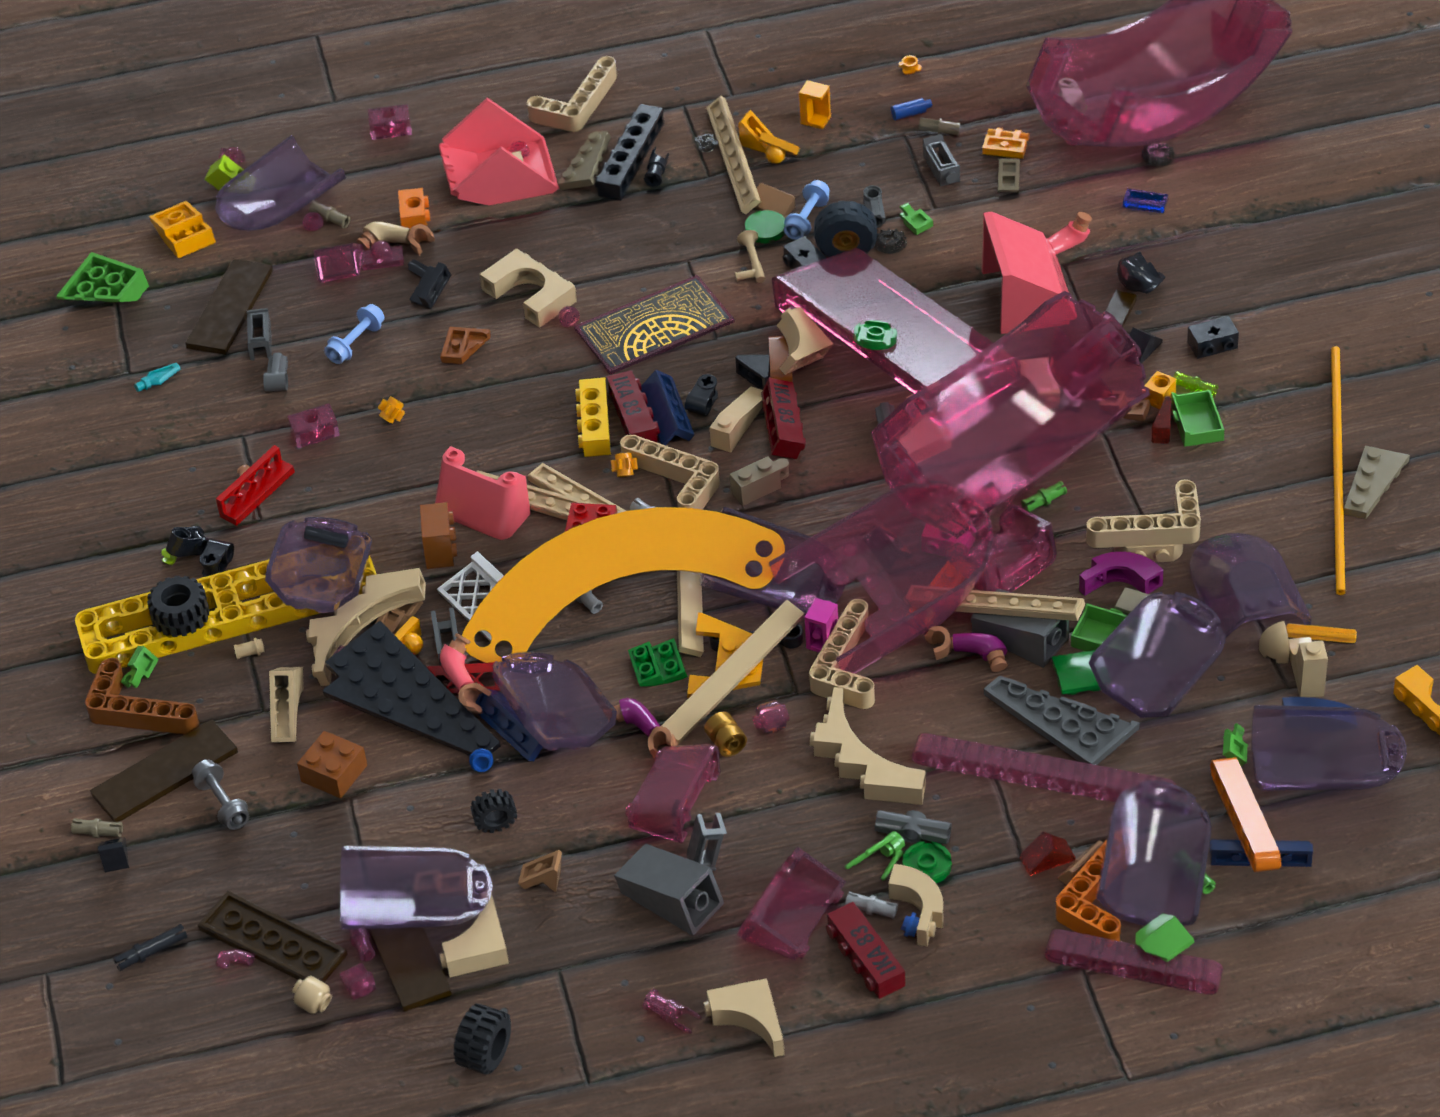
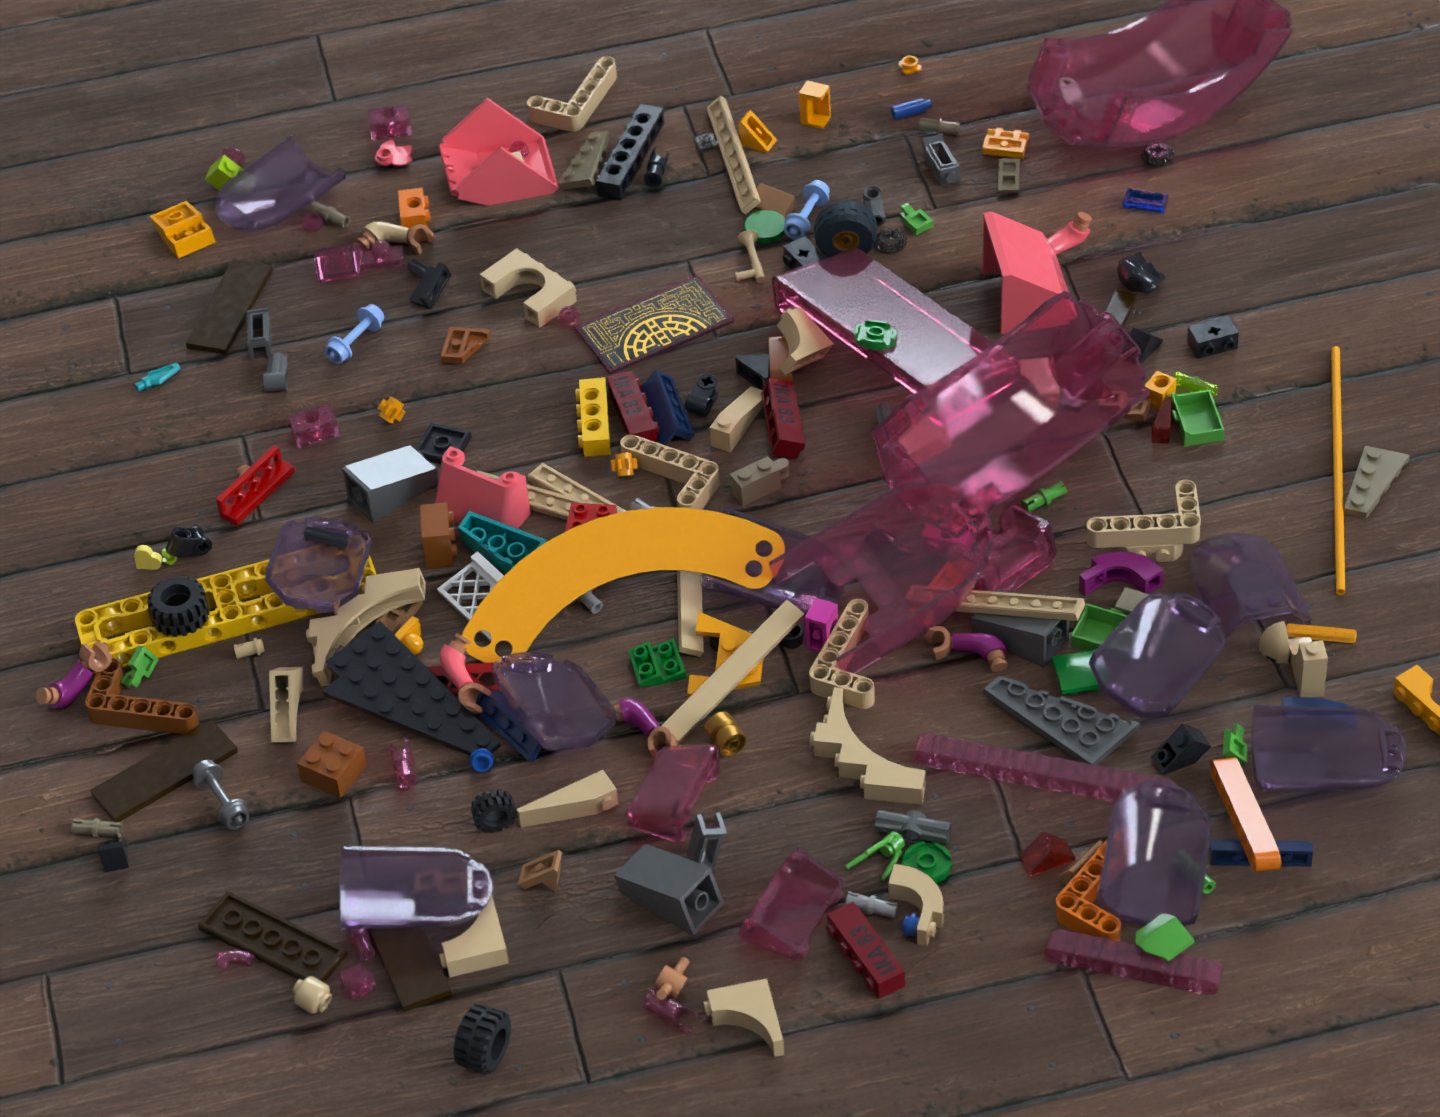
(69, 688): none -> piece
(105, 280): bright green wedge -> none
(141, 952): black pin -> none
(146, 558): none -> light yellow tile
(216, 557): black piece -> none
(388, 481): none -> dark grey slope
(393, 154): none -> coral plate
(403, 764): none -> clear pink piece
(439, 438): none -> black tile
(444, 626): dark grey window -> none
(497, 541): none -> teal wedge
(576, 800): none -> tan slope
(671, 980): none -> nougat piece
(770, 717): clear pink head -> none
(777, 148): light orange tile -> none
(1181, 749): none -> black slope

